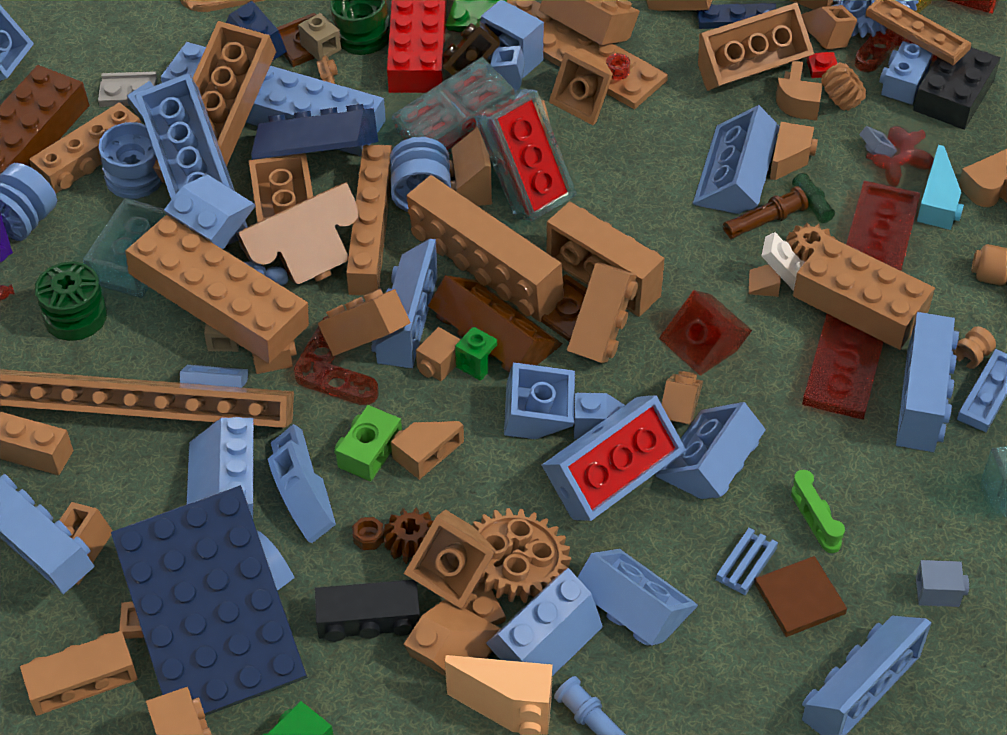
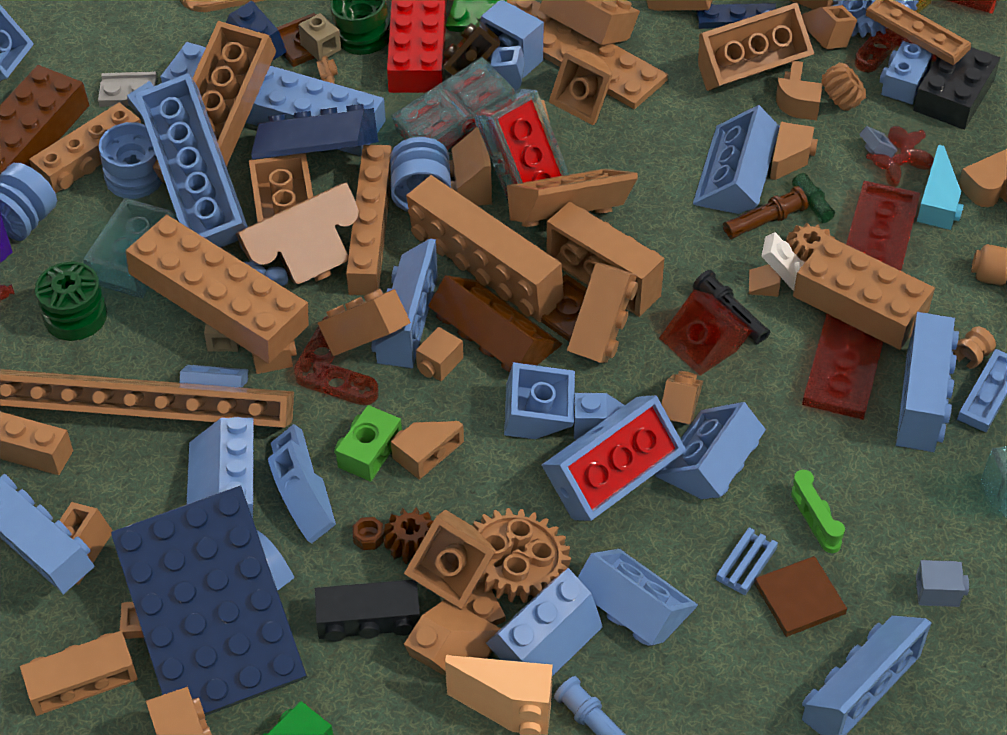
(210, 209): medium blue slope -> none
(473, 353): green bracket -> none
(588, 190): none -> medium nougat slope
(621, 60): clear red bush -> none
(725, 295): none -> black pin
(820, 63): red plate -> none

